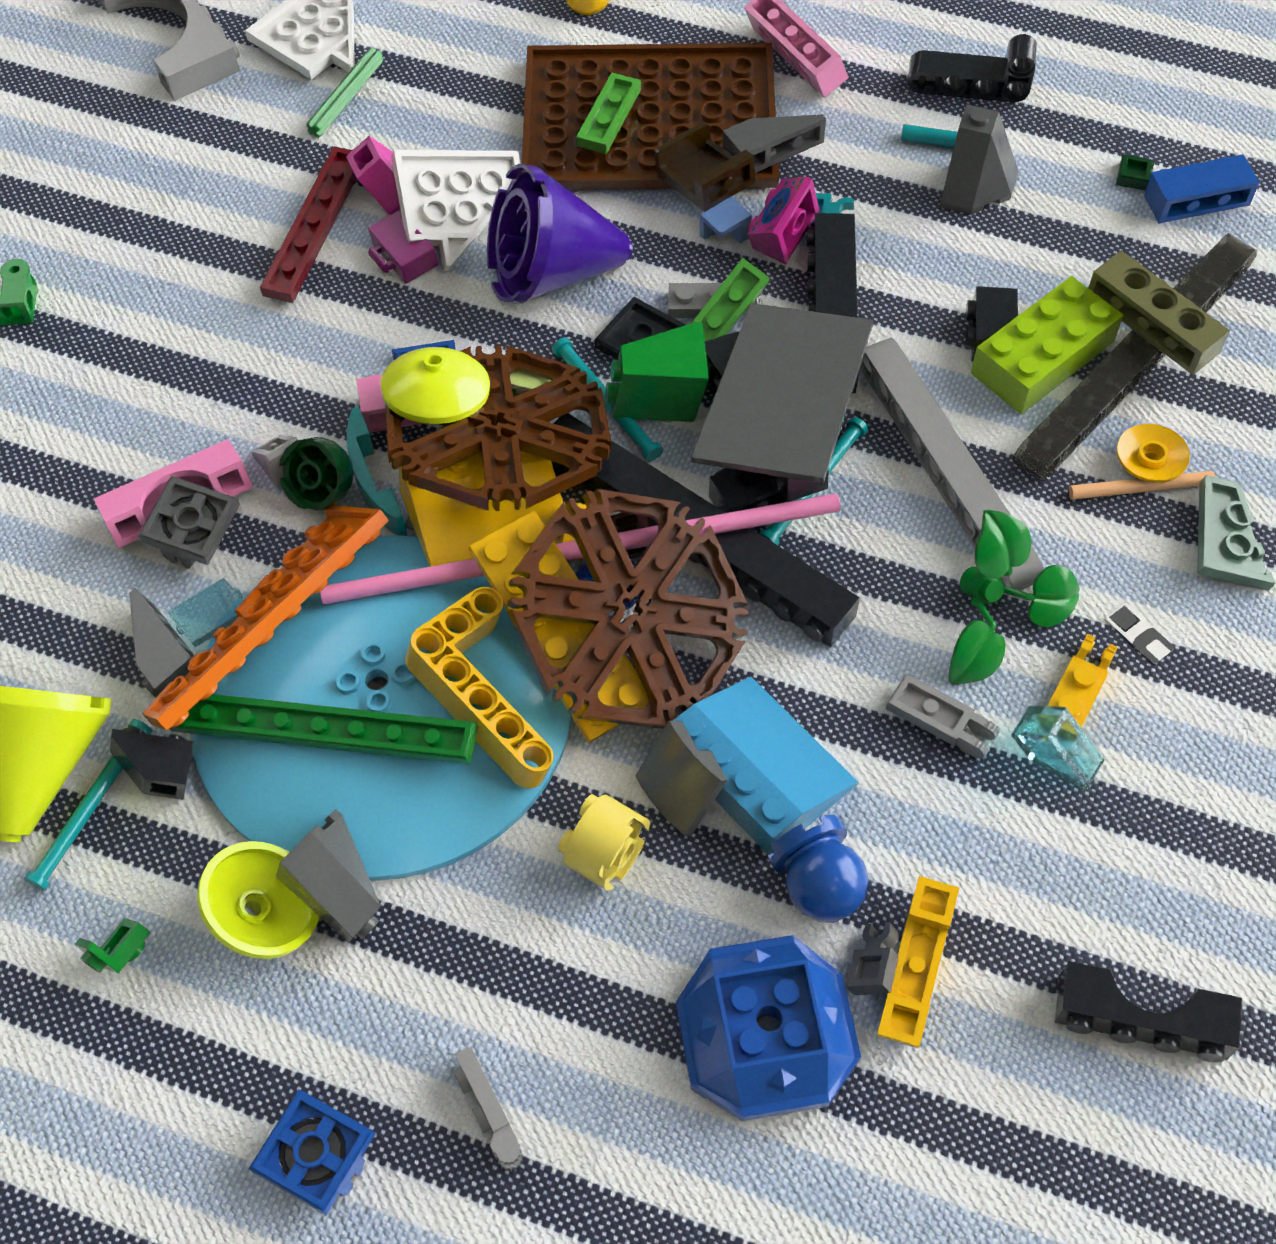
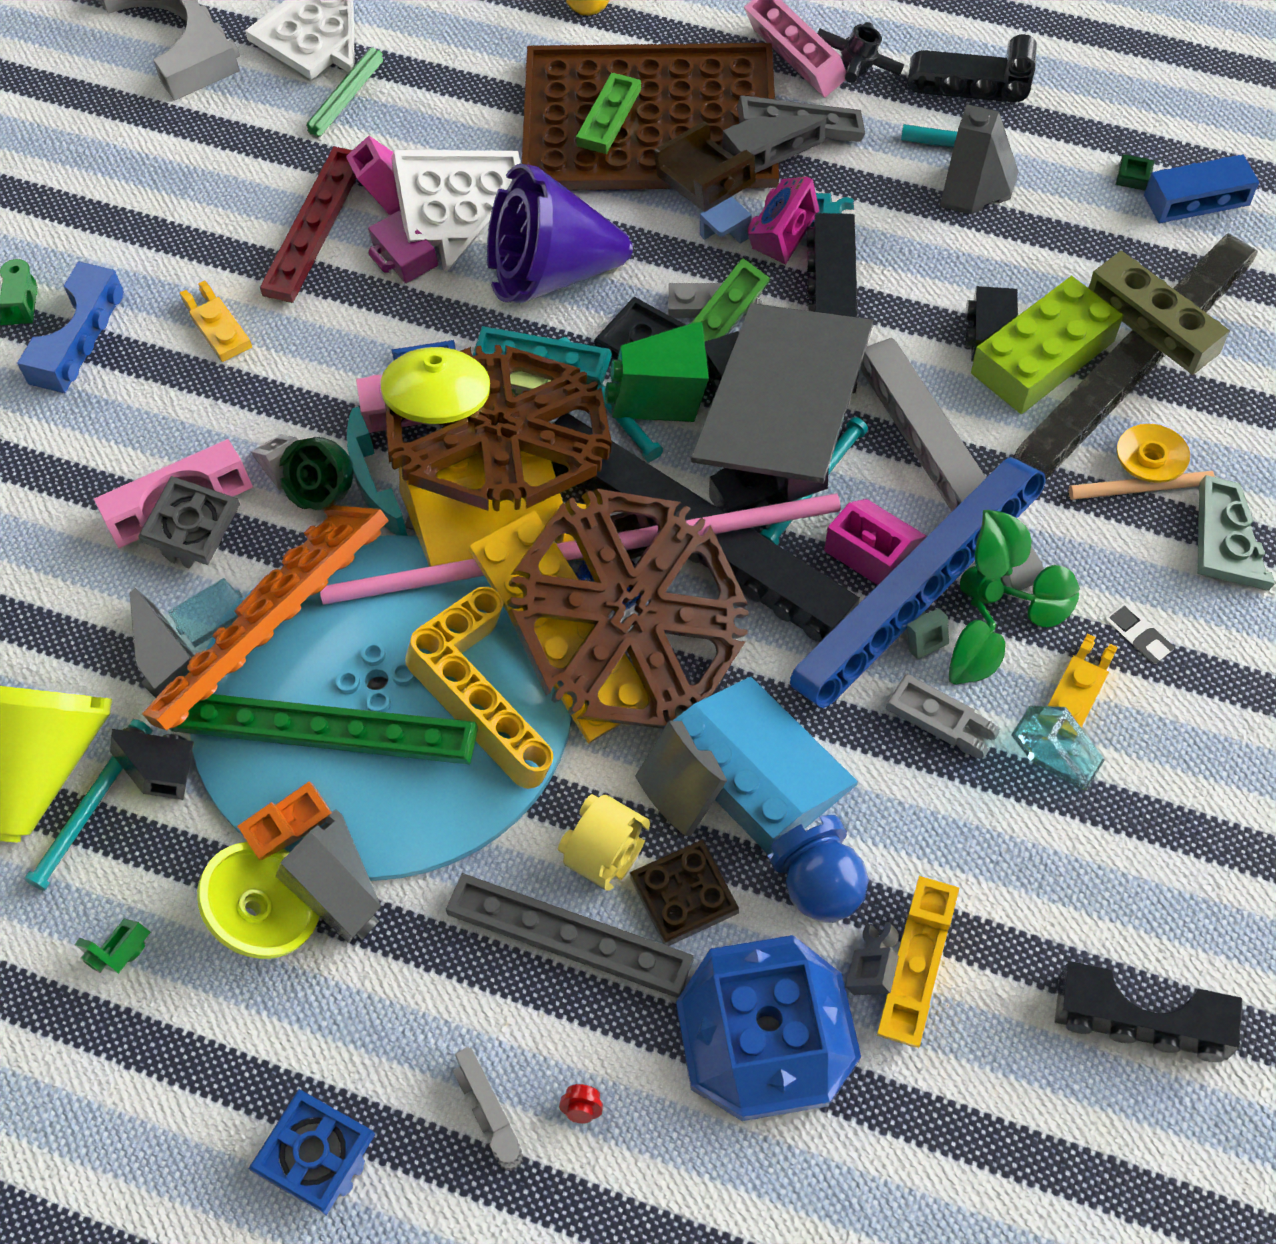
(56, 358): none -> arch
(216, 323): none -> yellow hinge
(285, 822): none -> orange slope
(570, 935): none -> dark grey plate
(581, 1103): none -> red plate
(588, 358): none -> teal tile
(684, 893): none -> dark brown tile
(840, 122): none -> dark grey plate
(861, 51): none -> black bar
(870, 539): none -> dark pink slope
(912, 585): none -> blue beam
(928, 633): none -> sand green tile

